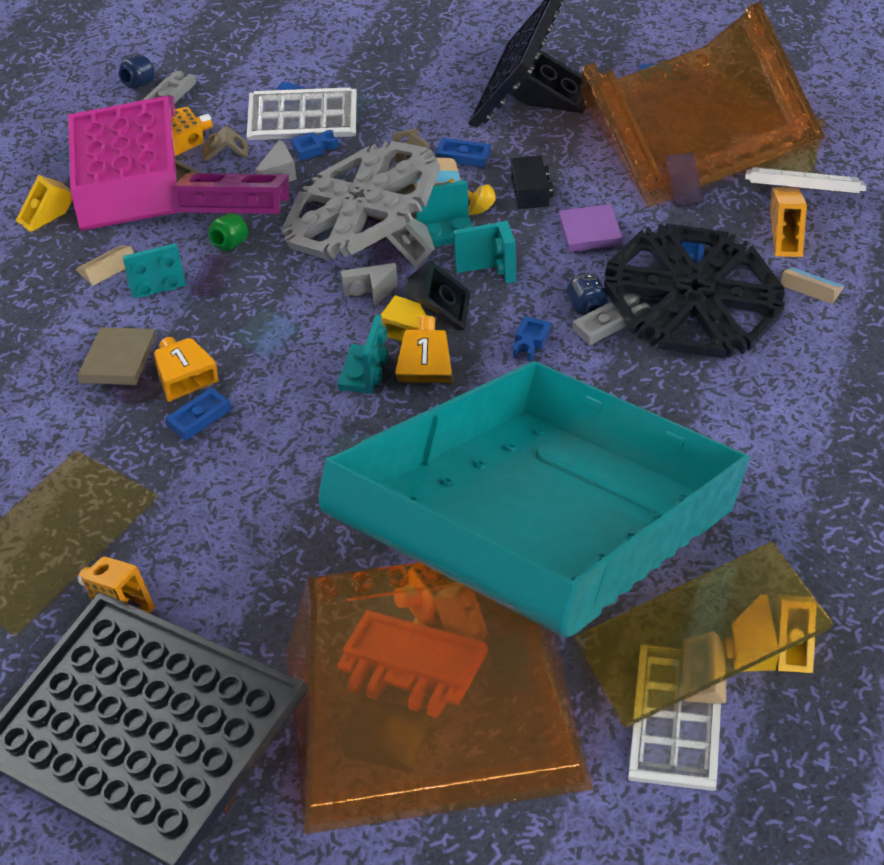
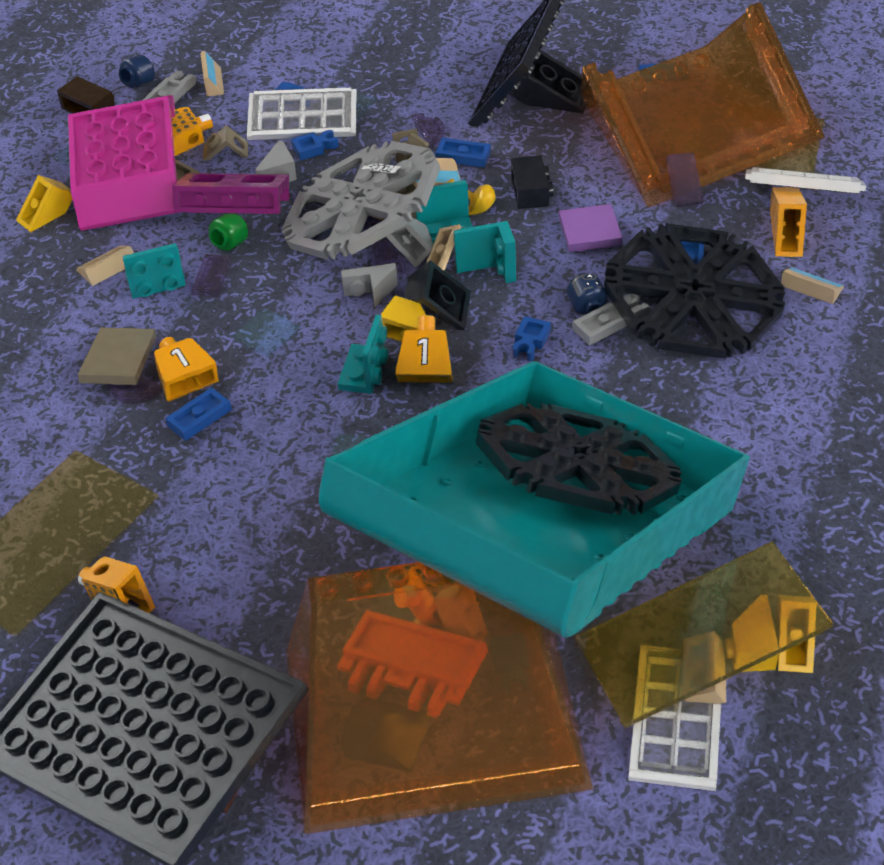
(83, 96): none -> dark brown piece
(212, 75): none -> tan slope
(381, 168): none -> white sticker
(430, 129): none -> clear purple tile
(443, 246): none -> tan slope
(564, 454): none -> black plate

